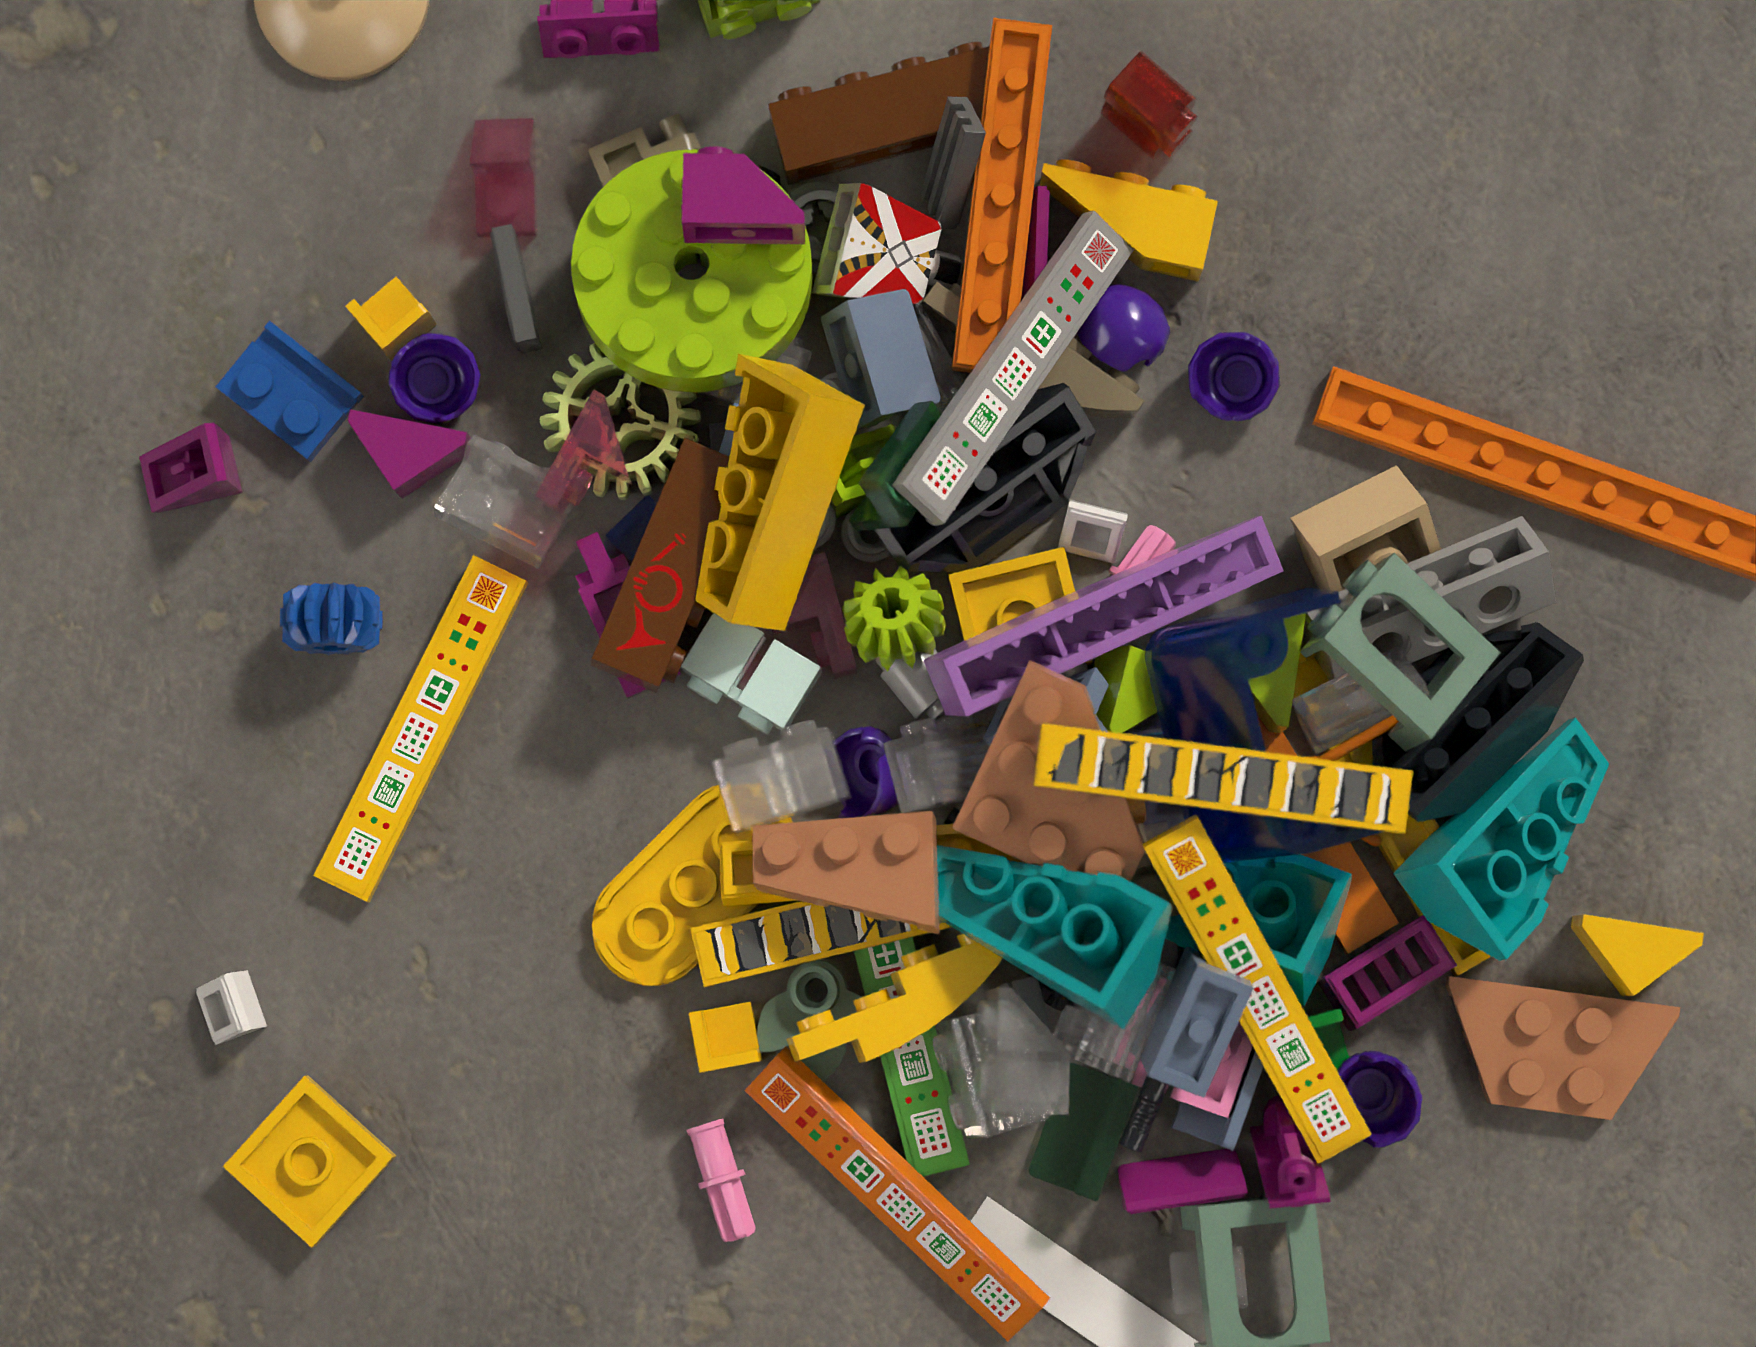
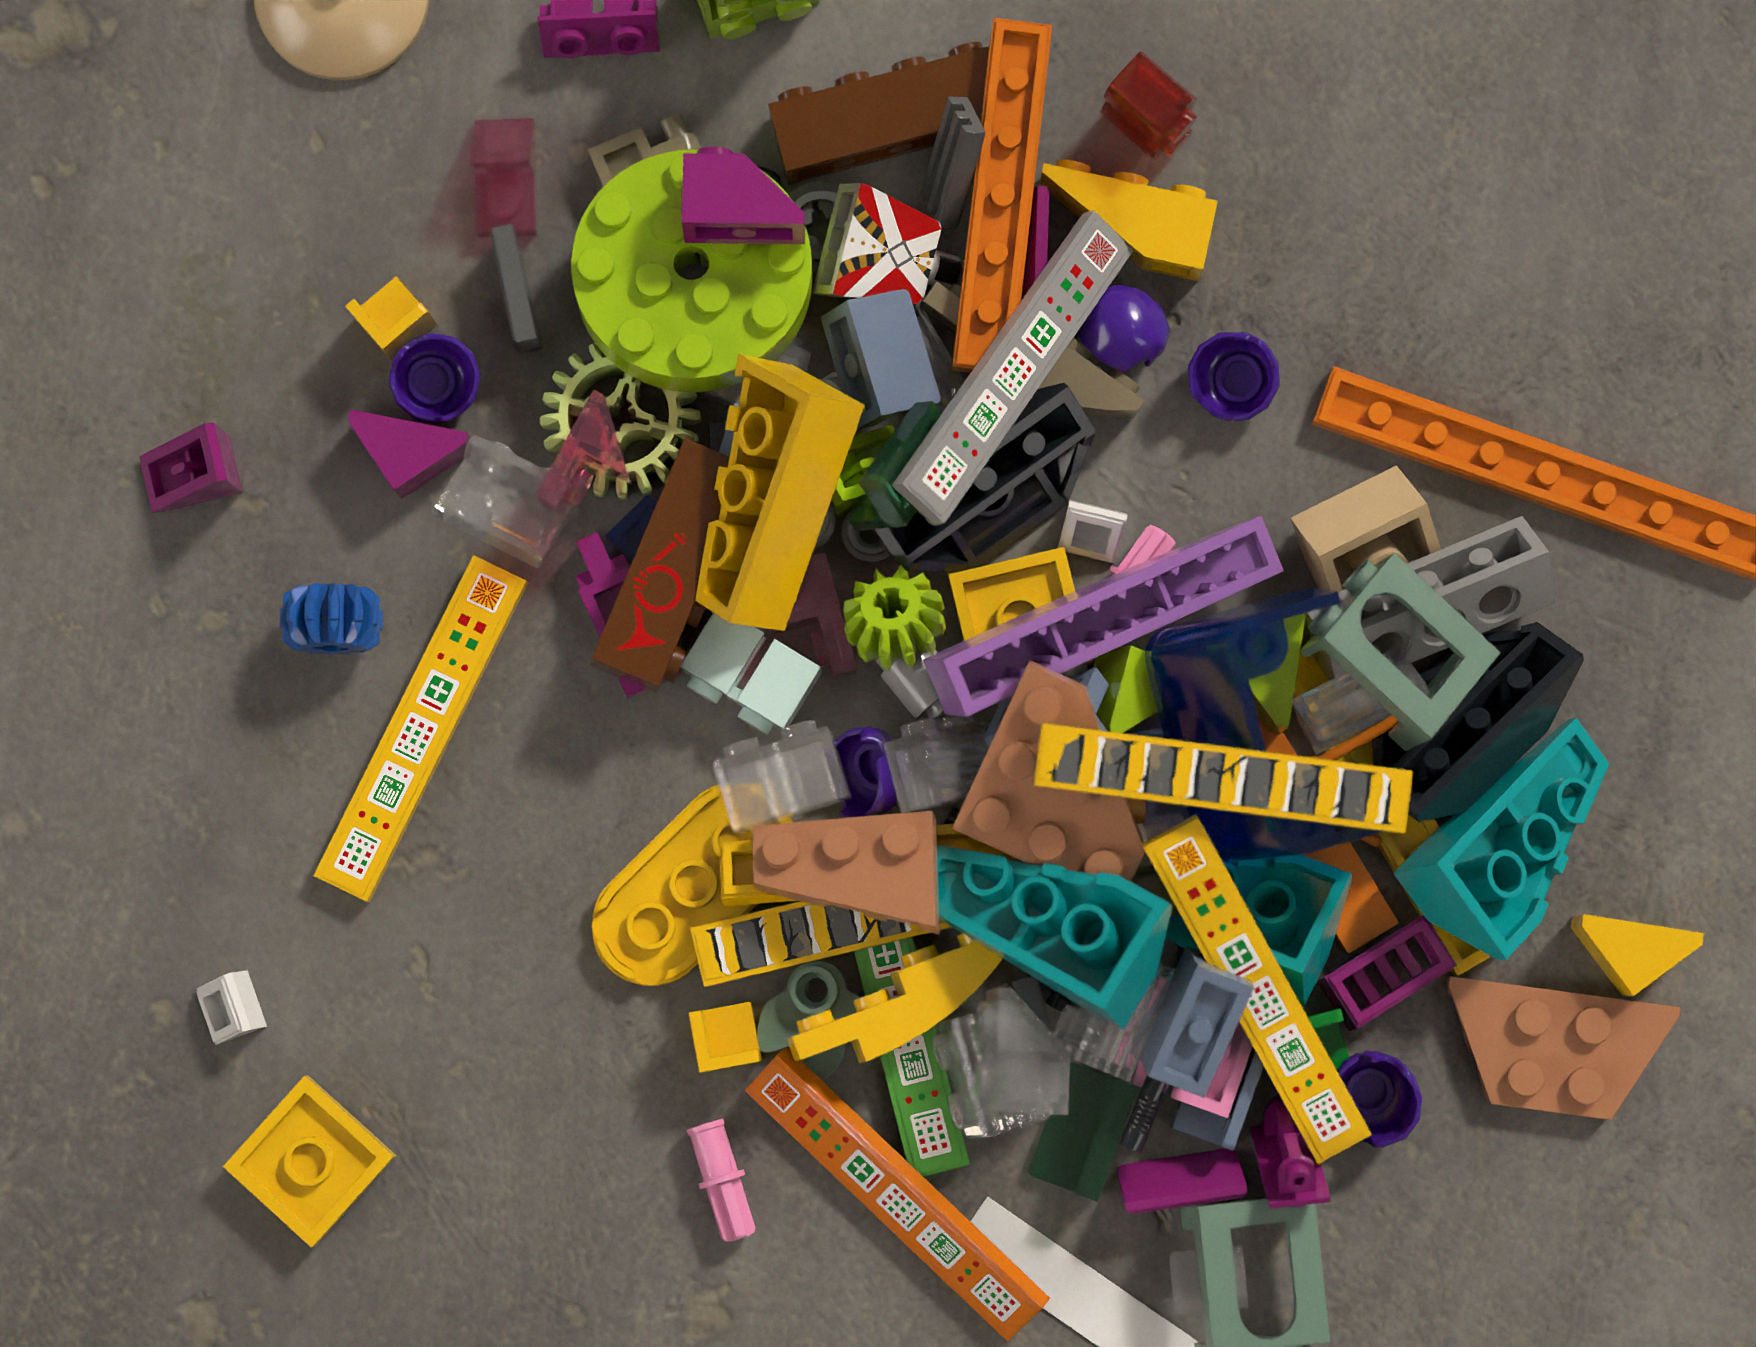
(289, 391): blue plate -> none

